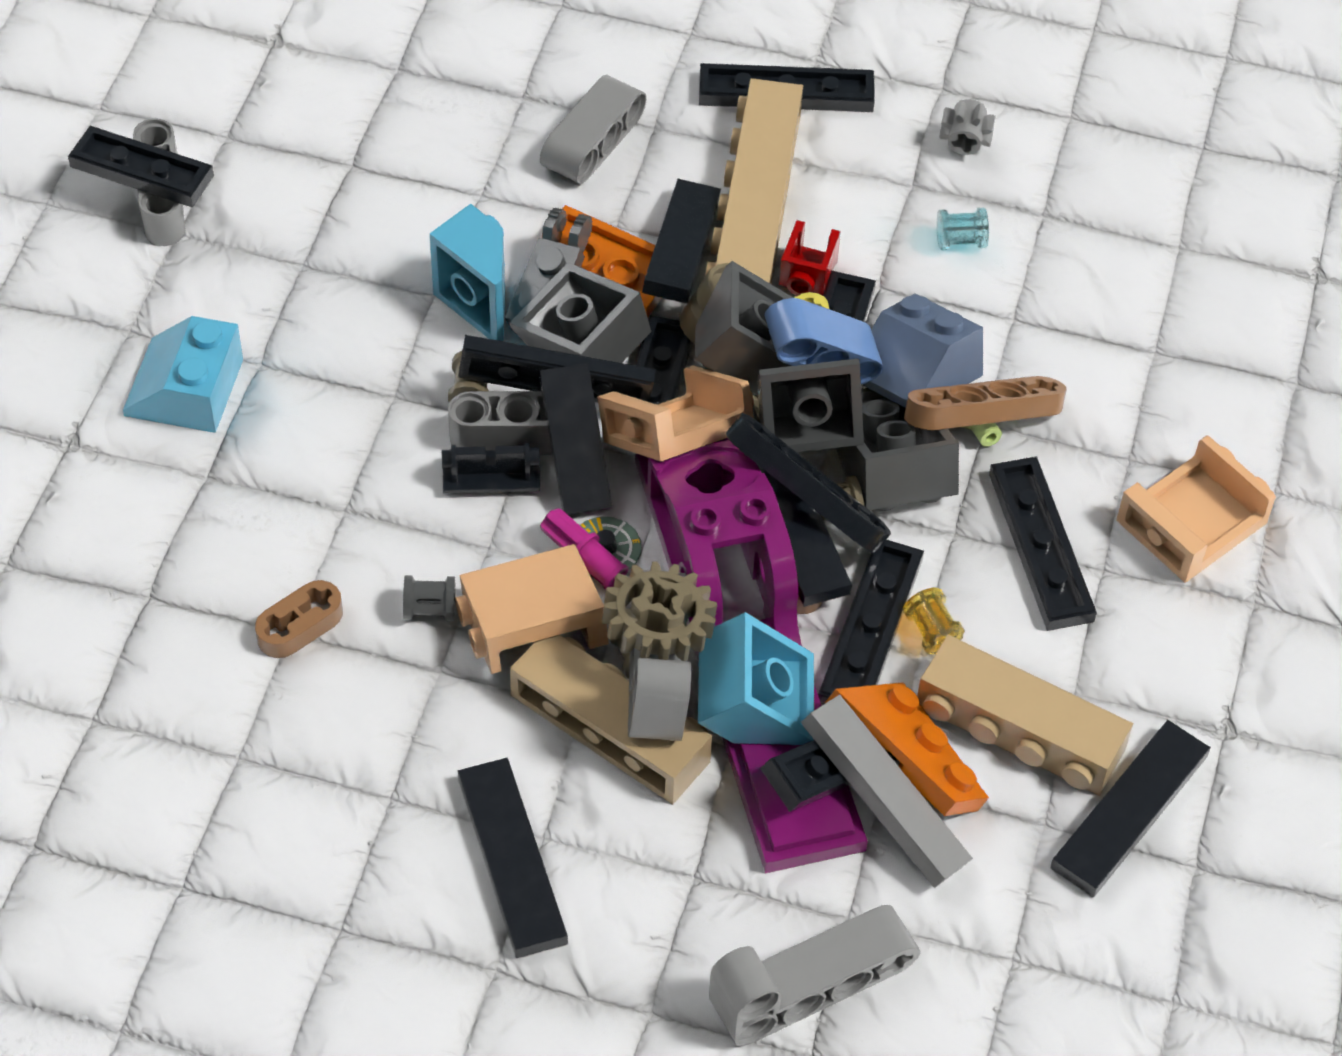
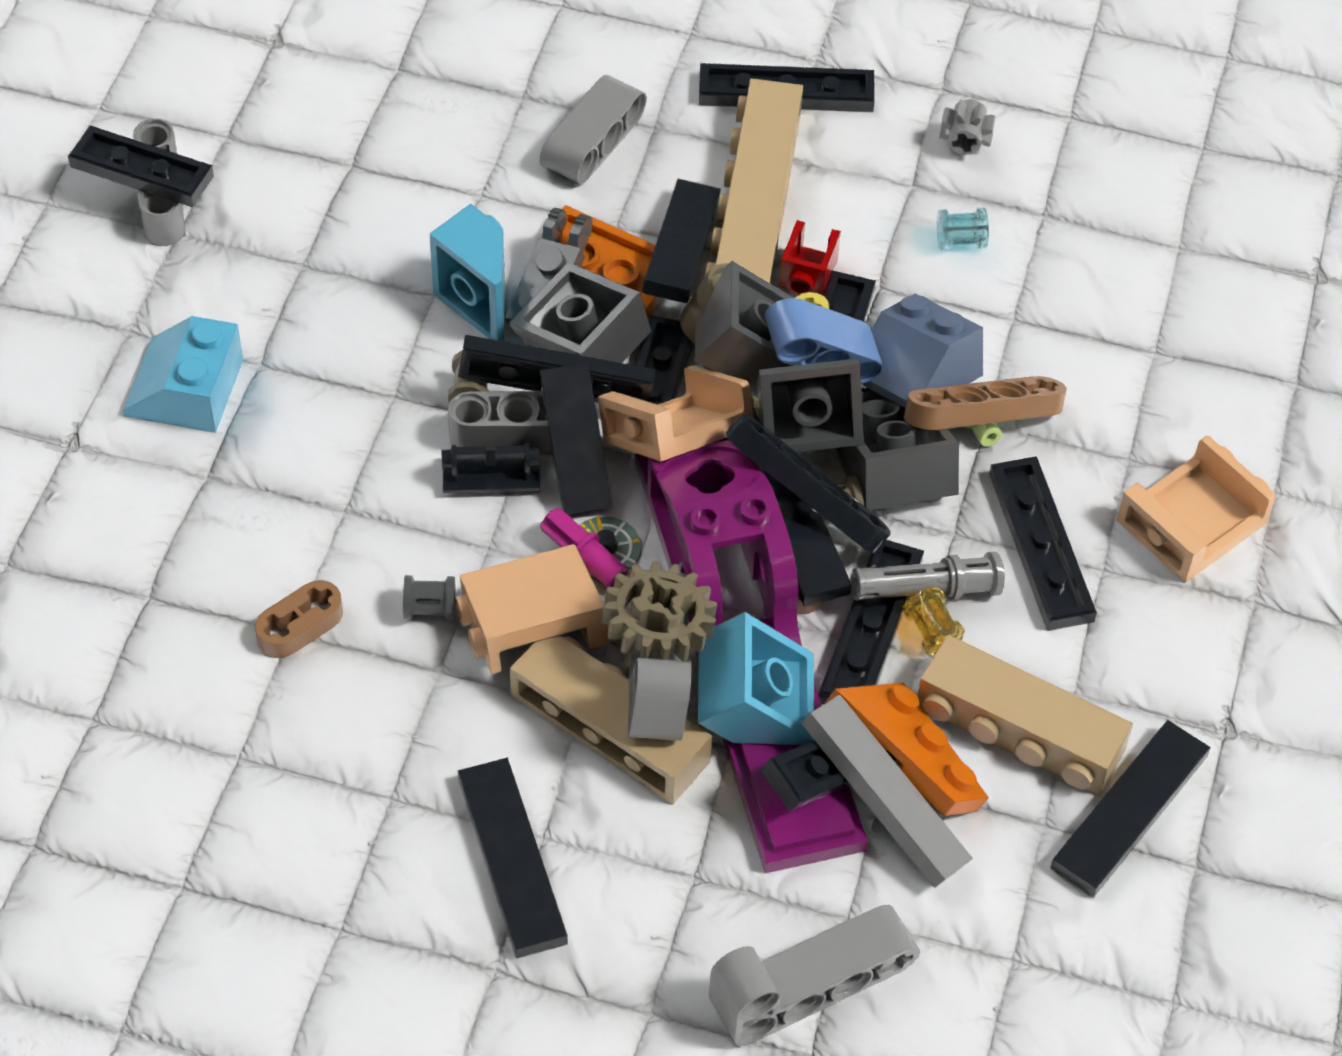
(951, 575): none -> light grey pin

